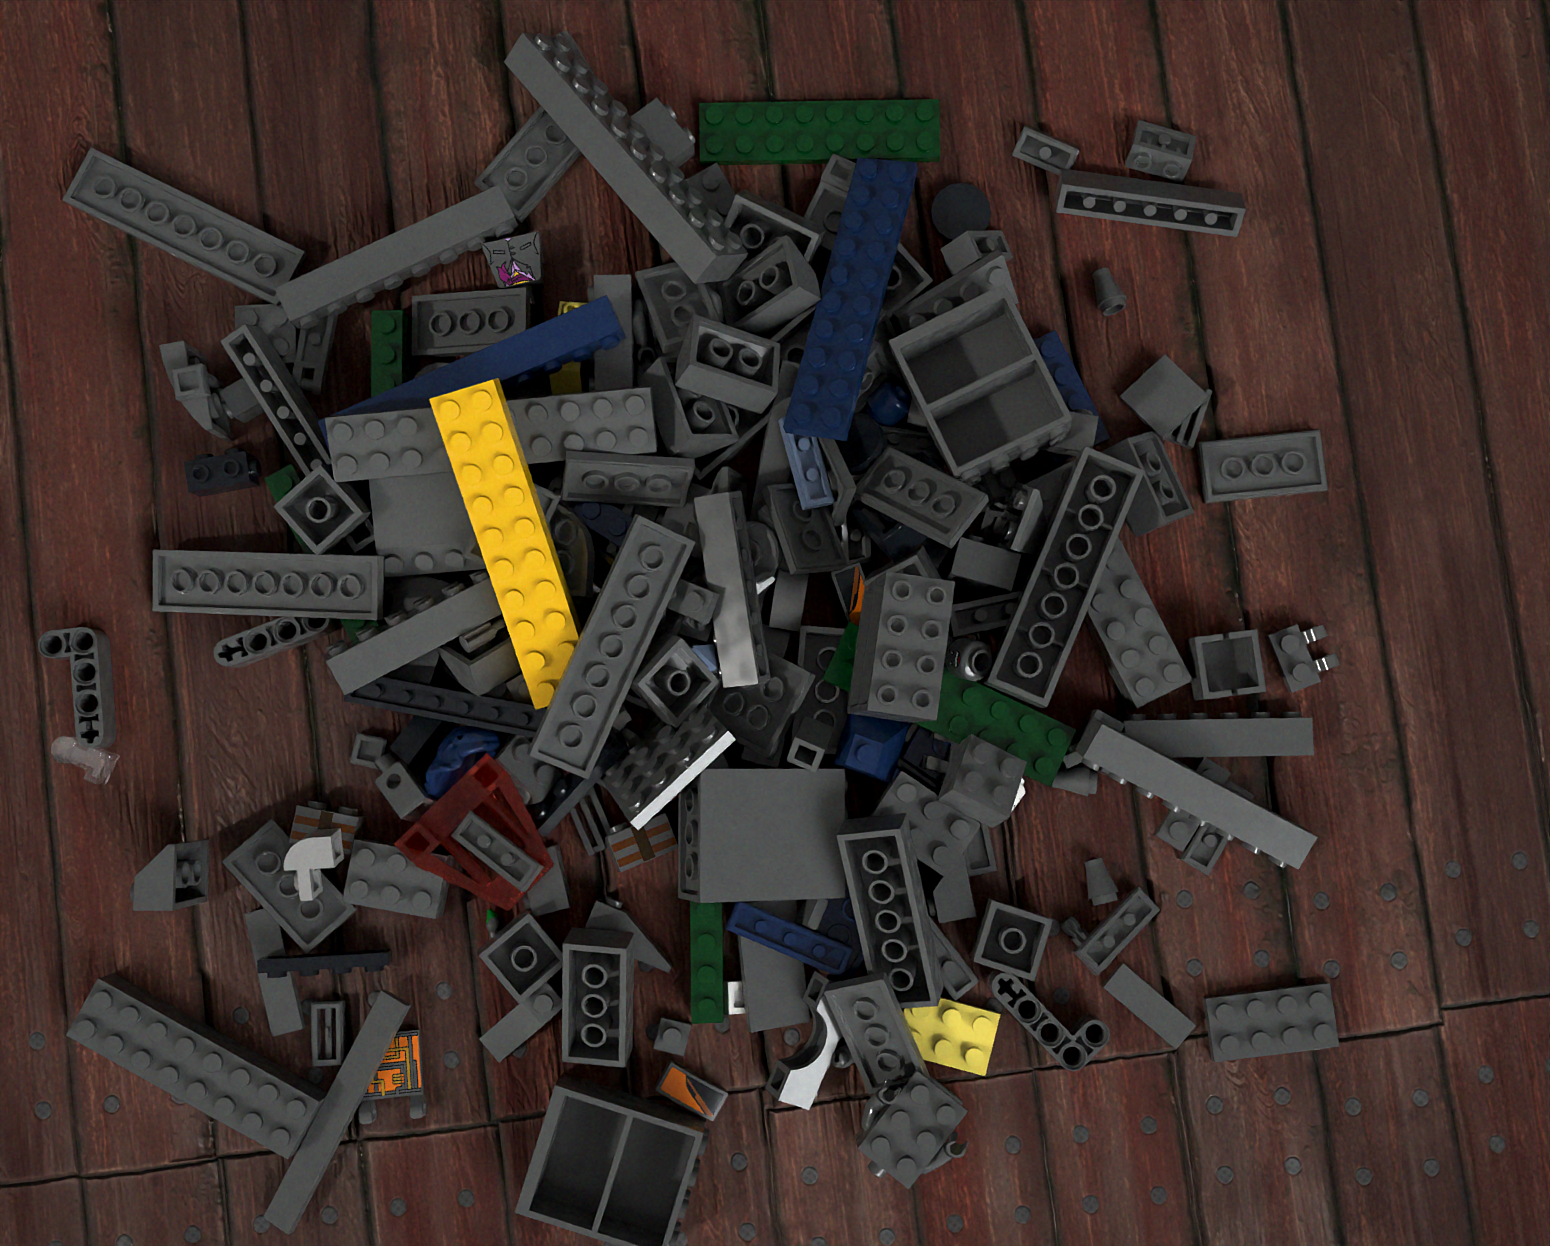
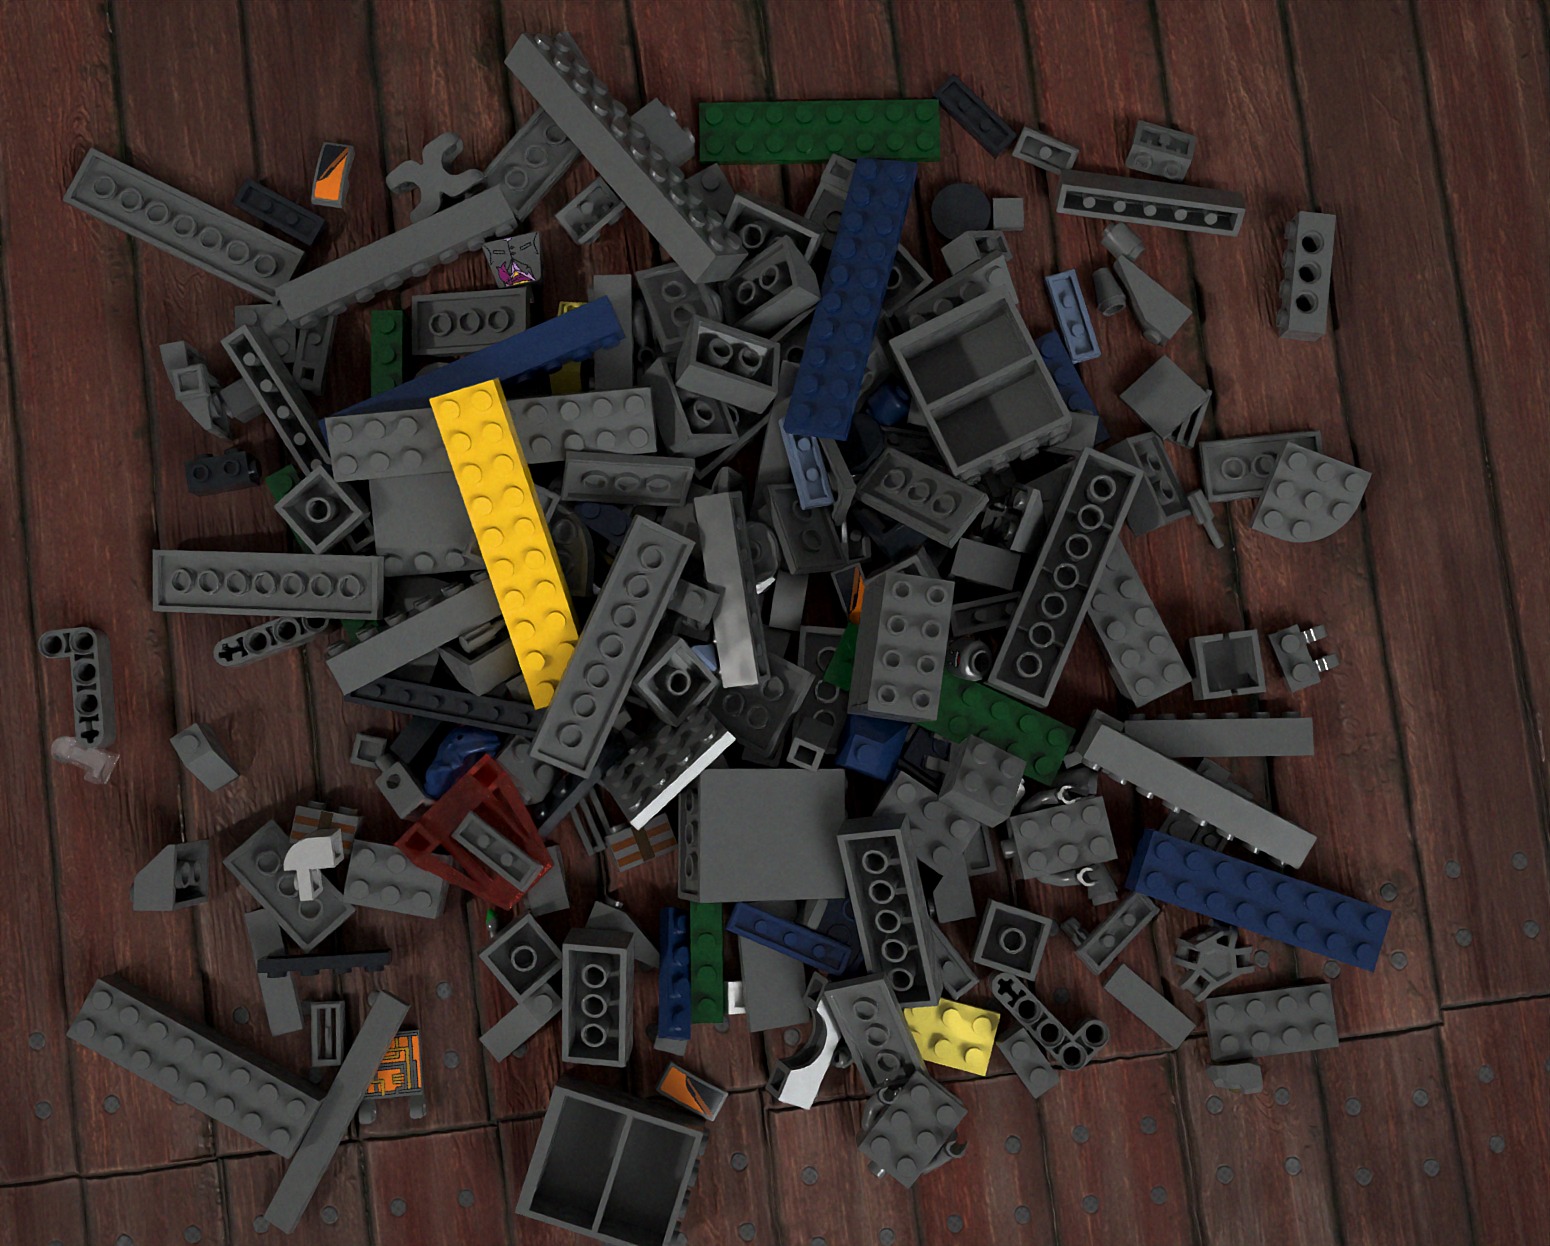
(205, 756): none -> dark grey slope
(280, 213): none -> black plate
(332, 174): none -> slope
(436, 177): none -> dark grey piece
(590, 212): none -> dark grey bracket
(675, 975): none -> dark blue plate
(974, 116): none -> black tile
(1007, 214): none -> dark grey tile
(1026, 1059): none -> dark grey brick
(1057, 835): none -> dark grey torso
(1072, 316): none -> sand blue tile
(1122, 240): none -> dark grey brick
(1151, 305): none -> dark grey slope
(1203, 515): none -> dark grey axle
(1214, 960): none -> dark grey piece
(1236, 1075): none -> dark grey rock
(1258, 899): none -> dark blue brick
(1308, 495): none -> dark grey plate
(1318, 232): none -> dark grey brick

